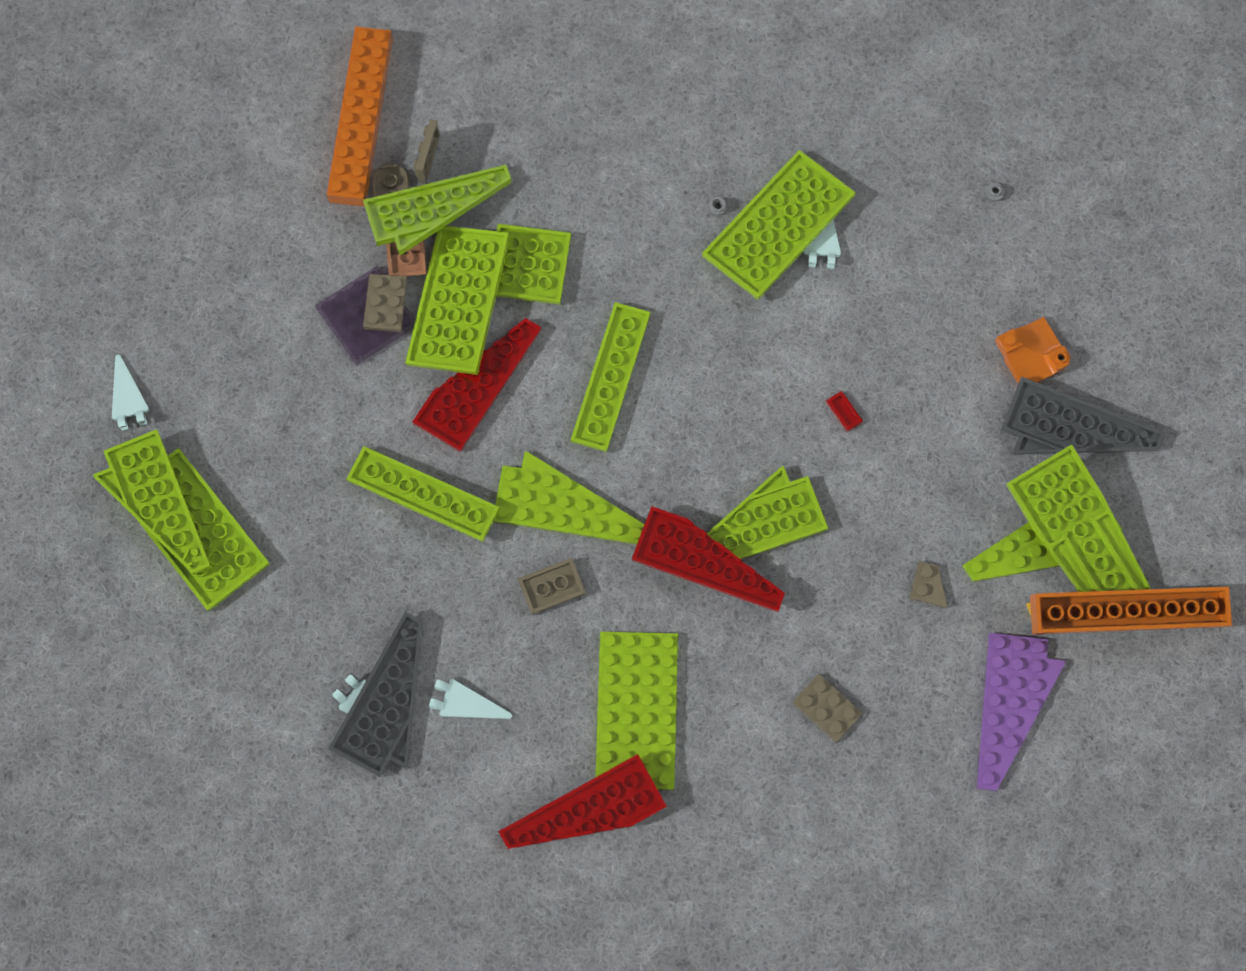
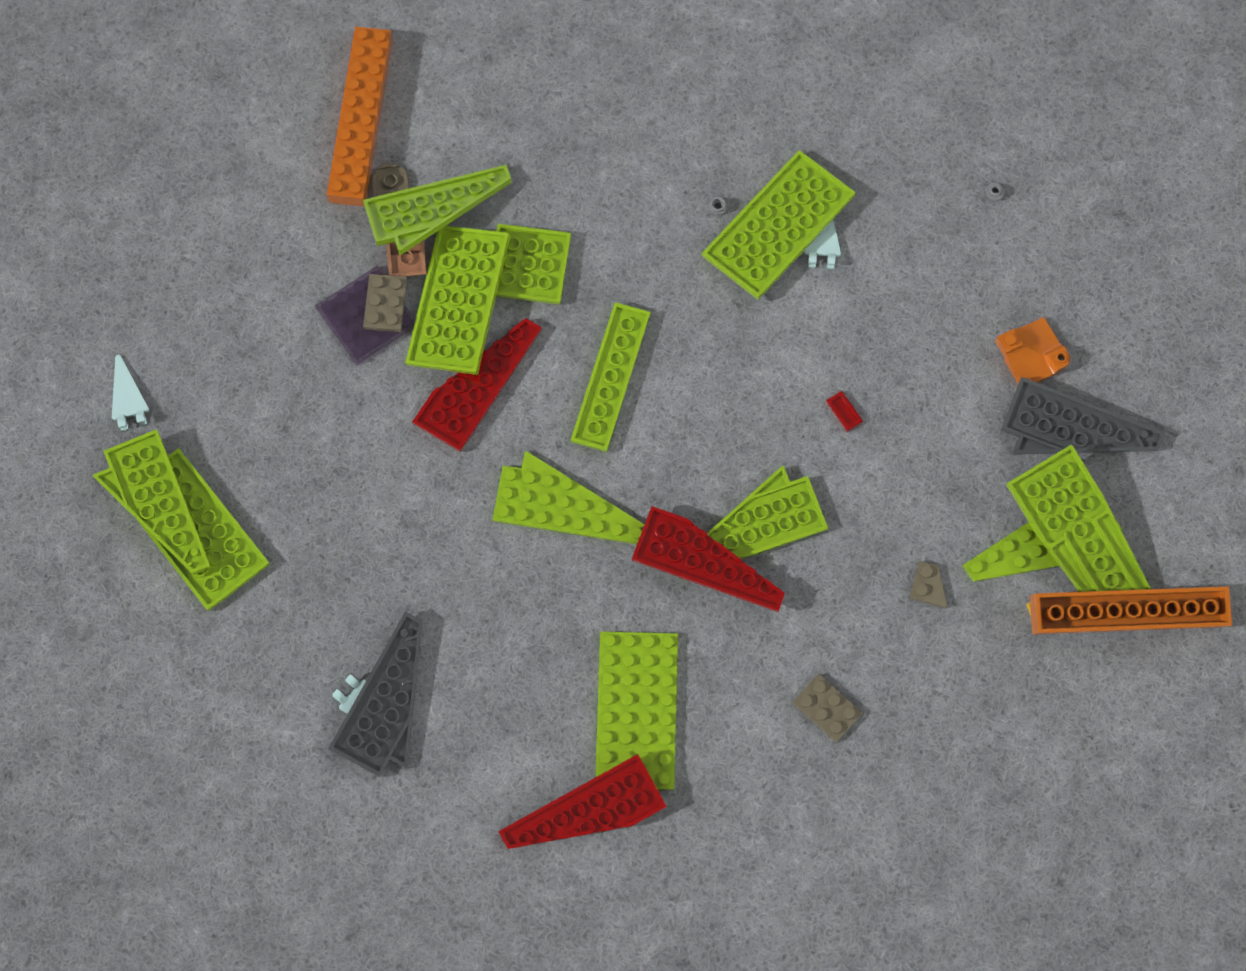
(423, 494): lime plate -> none
(427, 151): dark tan plate -> none
(465, 703): light aqua flag -> none
(551, 586): dark tan plate -> none
(1014, 693): medium lavender wing -> none

